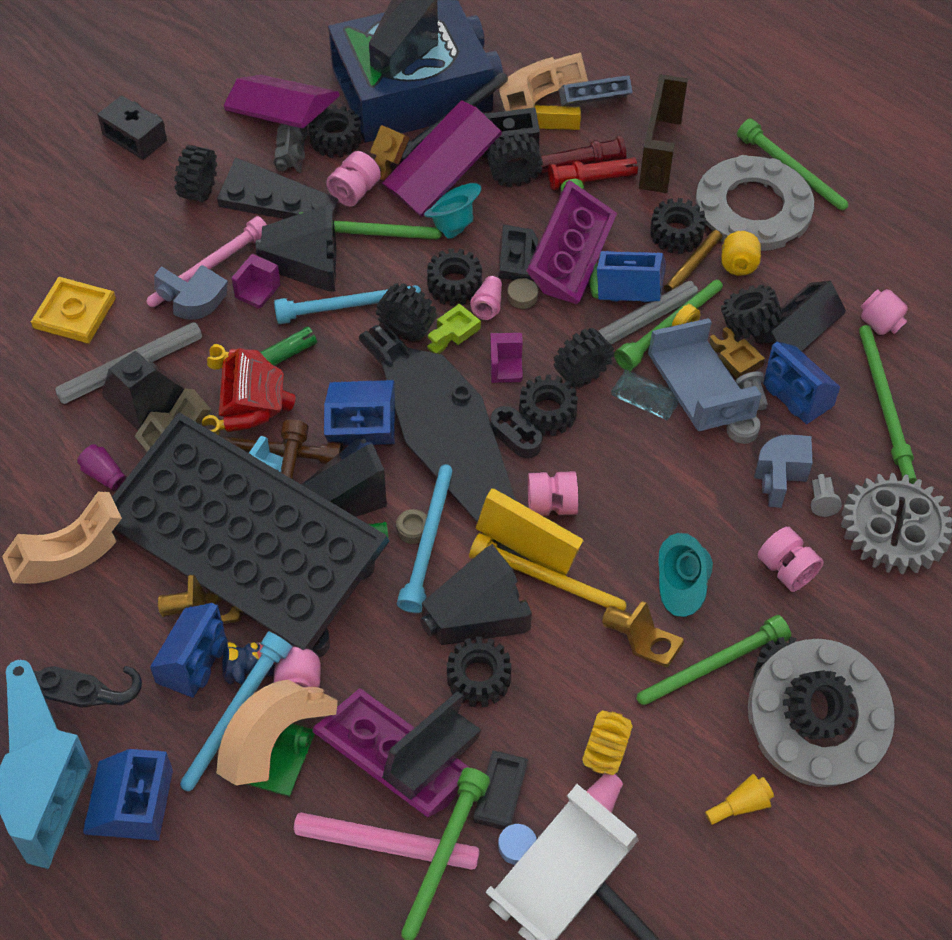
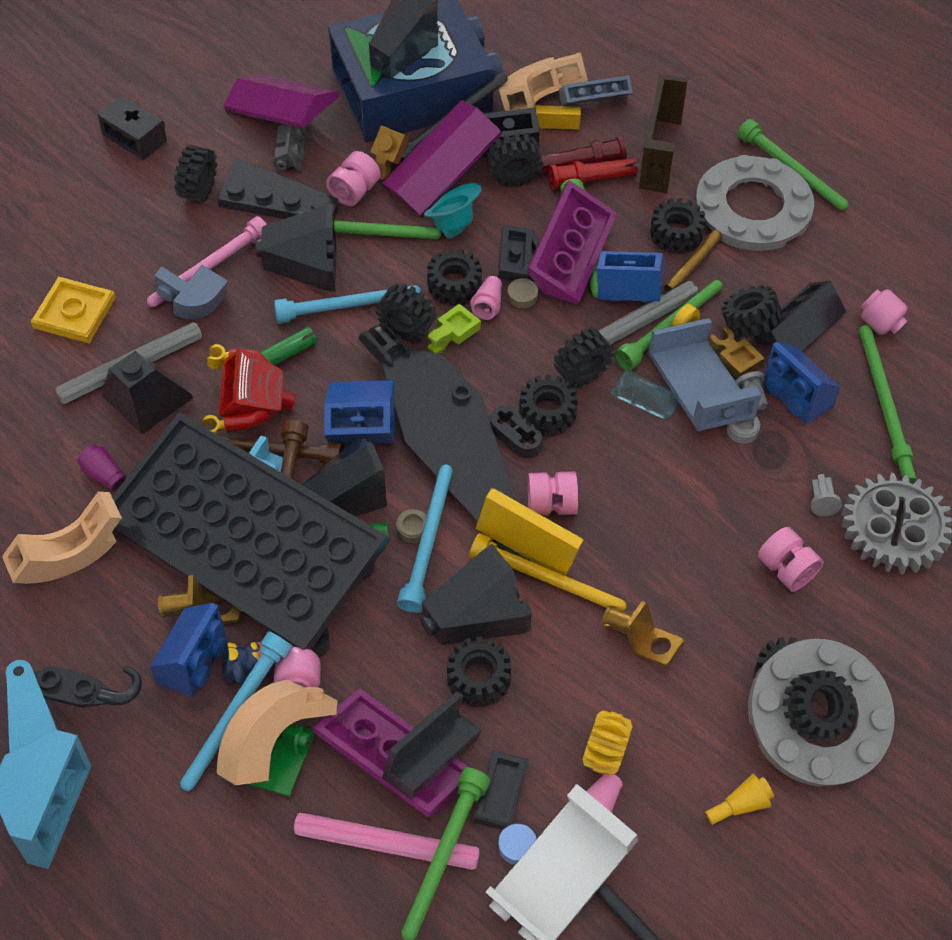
(130, 795): blue slope -> none
(188, 404): dark tan slope -> none
(256, 281): magenta panel -> none
(335, 142): black tyre -> none
(506, 357): magenta panel -> none
(683, 574): teal piece -> none
(741, 253): yellow head -> none
(771, 630): bright green piece -> none
(782, 460): sand blue brick -> none

